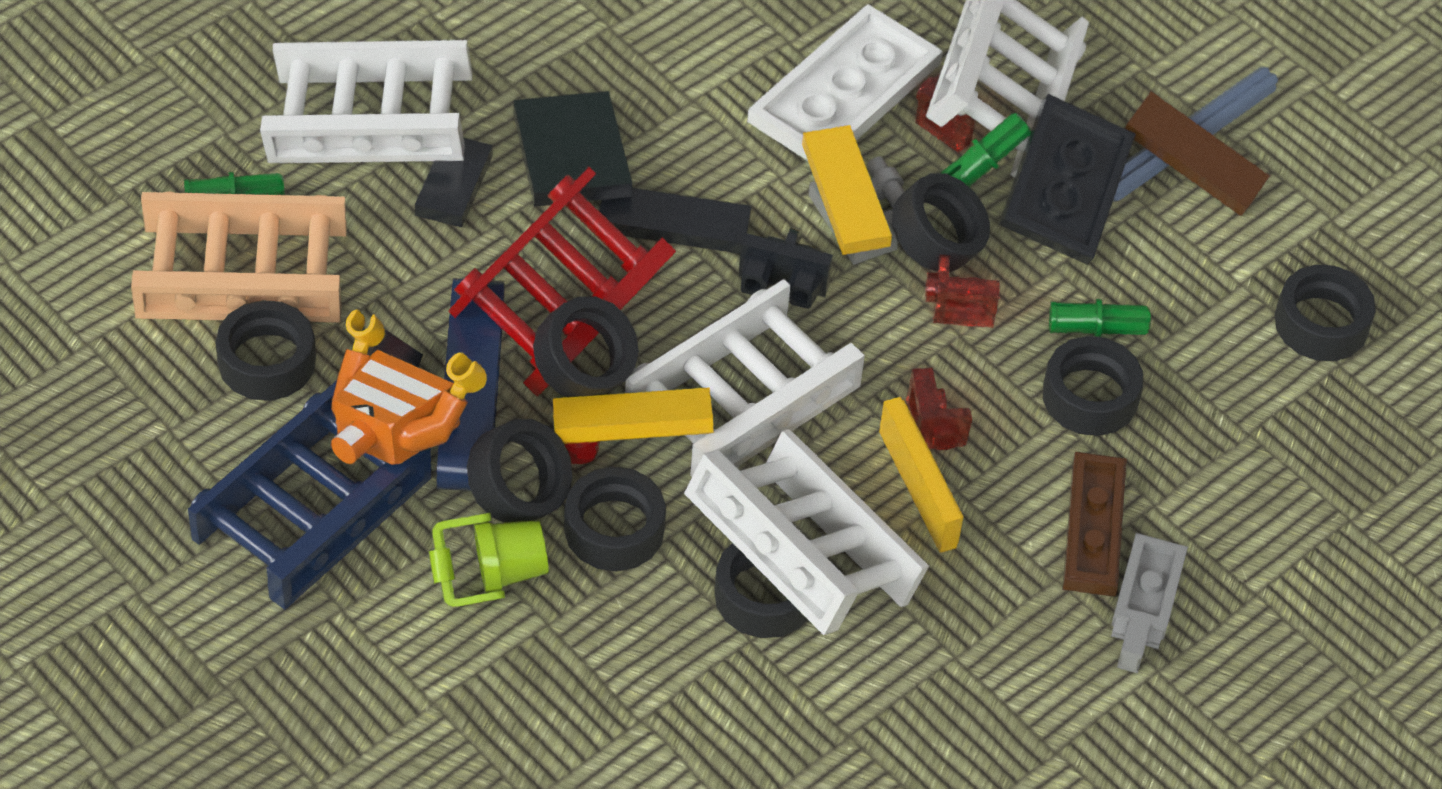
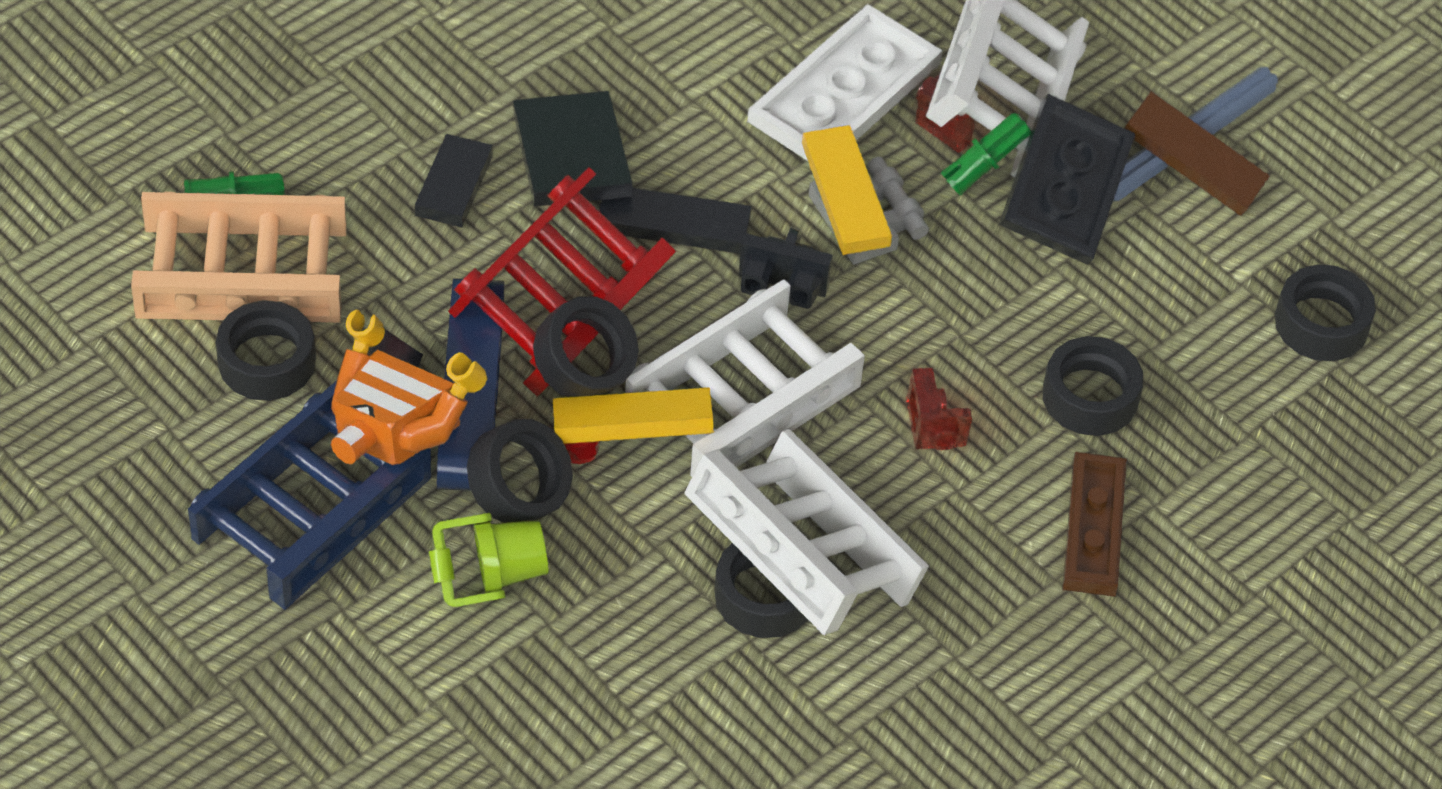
(367, 136): white fence -> none
(622, 486): black tyre -> none
(921, 474): yellow tile -> none
(958, 204): black tyre -> none
(961, 300): clear red bracket -> none
(1098, 318): green axle -> none
(1146, 597): light grey hinge -> none

